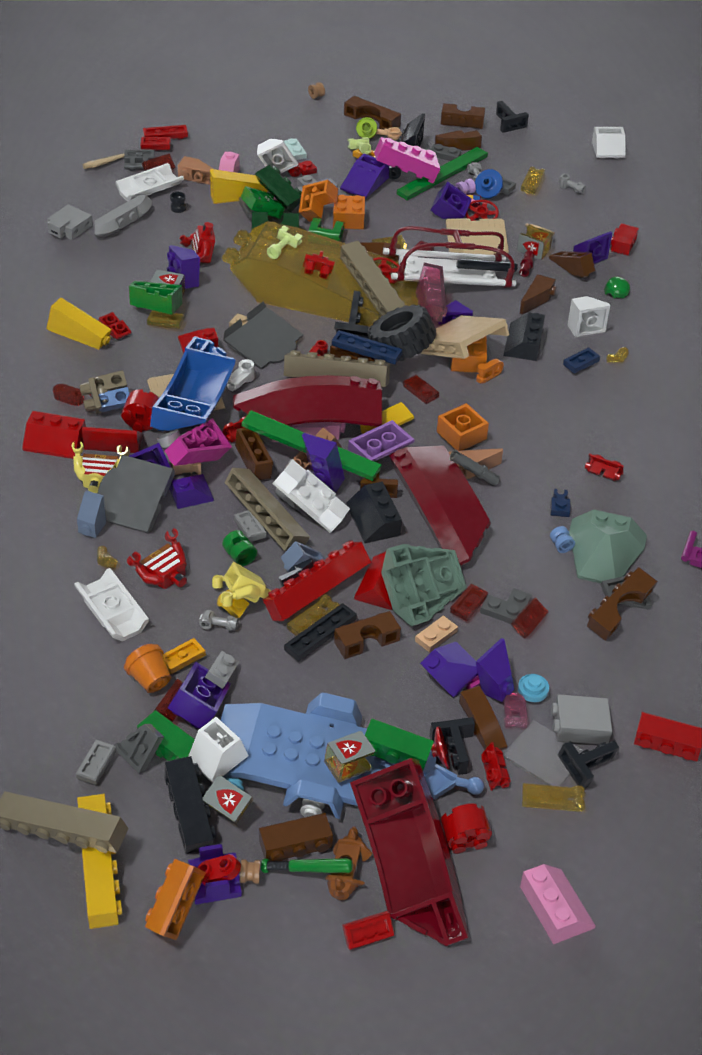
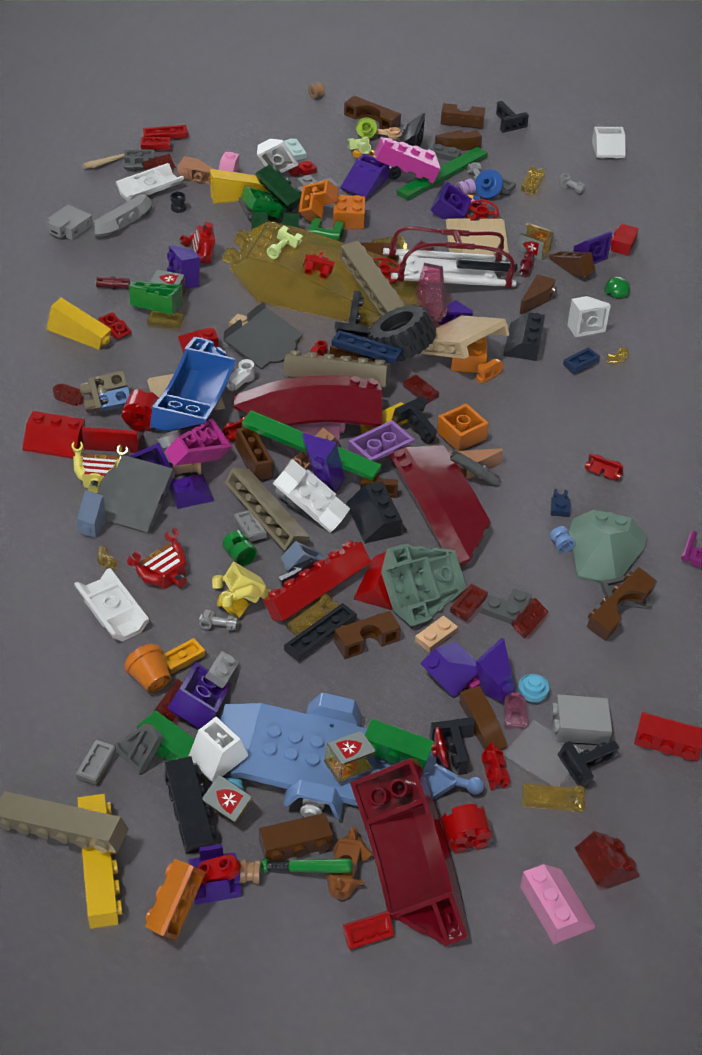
(112, 282): none -> dark red pin
(413, 413): none -> black bracket
(606, 860): none -> clear red slope

